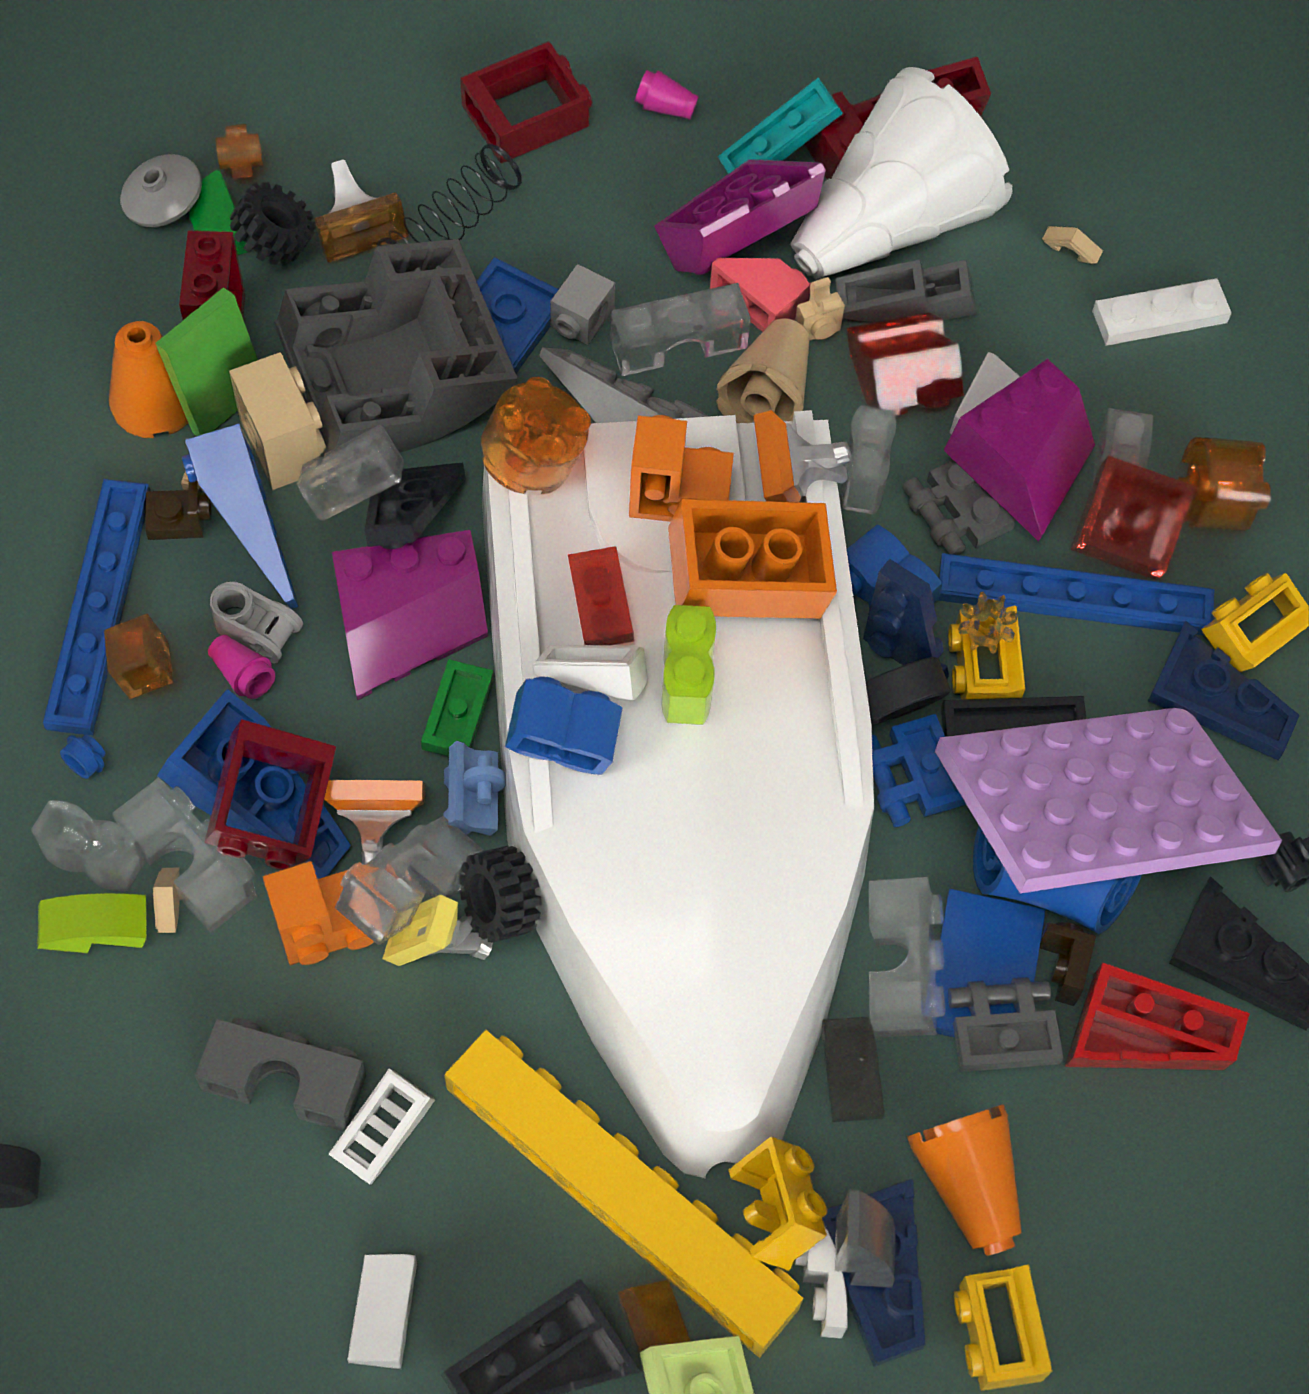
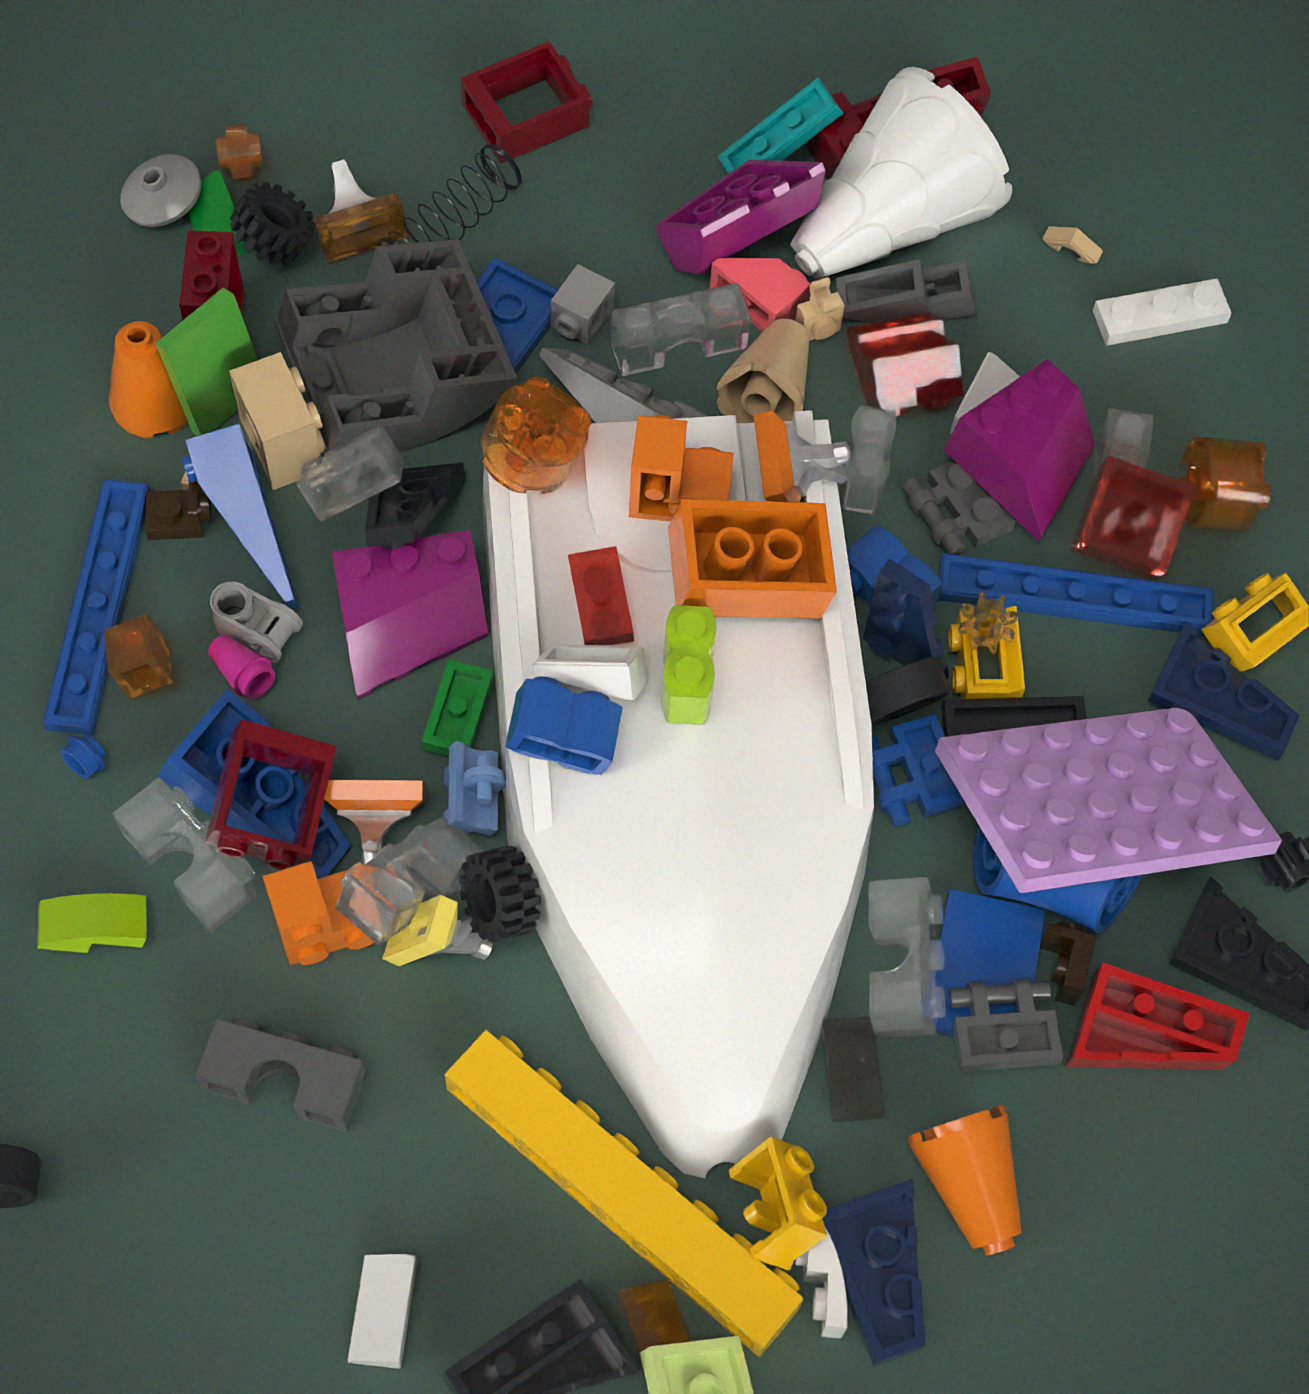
(90, 846): clear brick -> none
(166, 900): tan tile -> none
(396, 1137): white slope -> none
(665, 96): dark pink cone -> none
(865, 1241): dark grey slope -> none
(981, 1353): yellow window -> none

